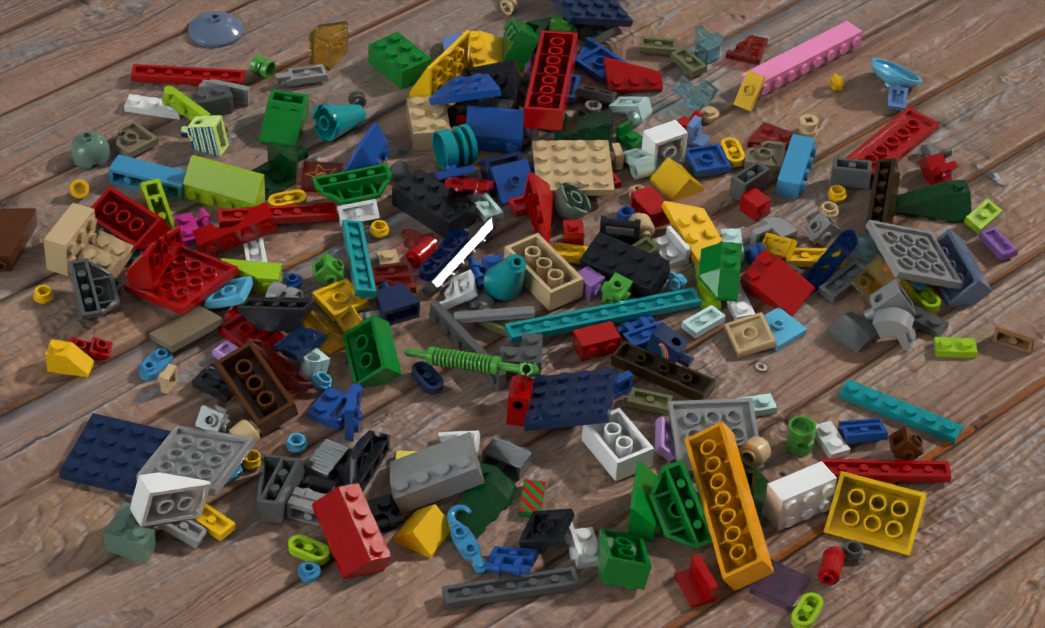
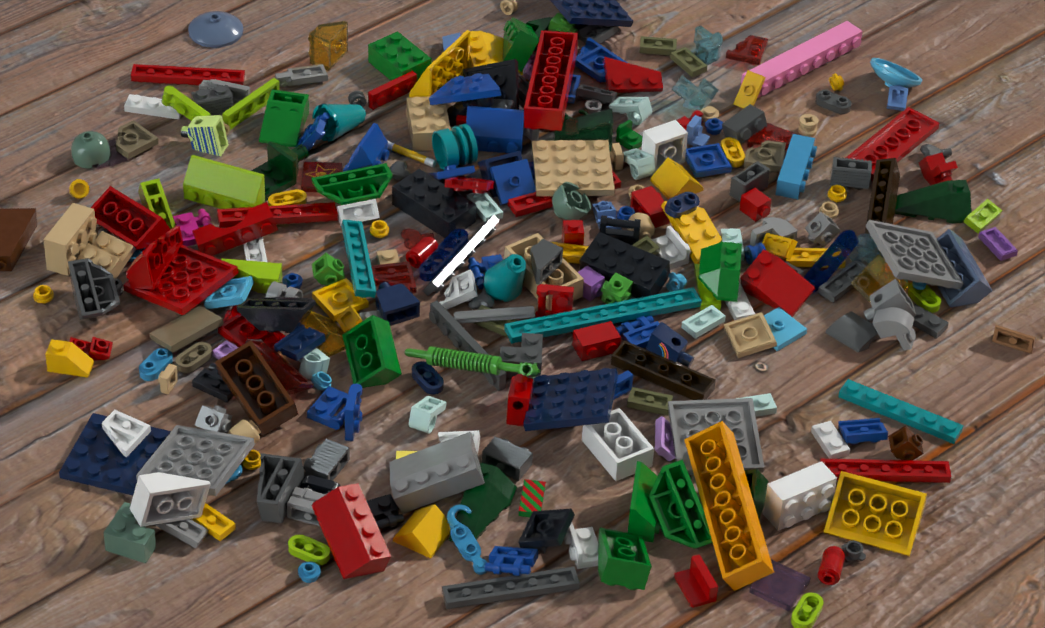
(125, 431): none -> white wing
(131, 172): dark azure brick -> none
(194, 357): none -> dark tan plate
(249, 104): none -> lime plate
(262, 66): bright green wheel -> none
(296, 443): medium azure plate -> none
(314, 131): none -> blue plate
(364, 459): black wedge -> none
(391, 90): none -> red plate
(411, 154): none -> yellow bar
(425, 412): none -> light aqua plate
(538, 202): red wedge -> none
(545, 259): none -> dark grey slope
(561, 300): none -> red plate
(606, 209): none -> medium blue slope
(682, 204): none -> dark blue plate
(713, 126): none -> blue plate
(745, 123): none -> dark grey brick
(755, 451): tan head -> none
(800, 436): bright green wheel -> none
(833, 102): none -> dark grey plate
(955, 347): lime plate -> none

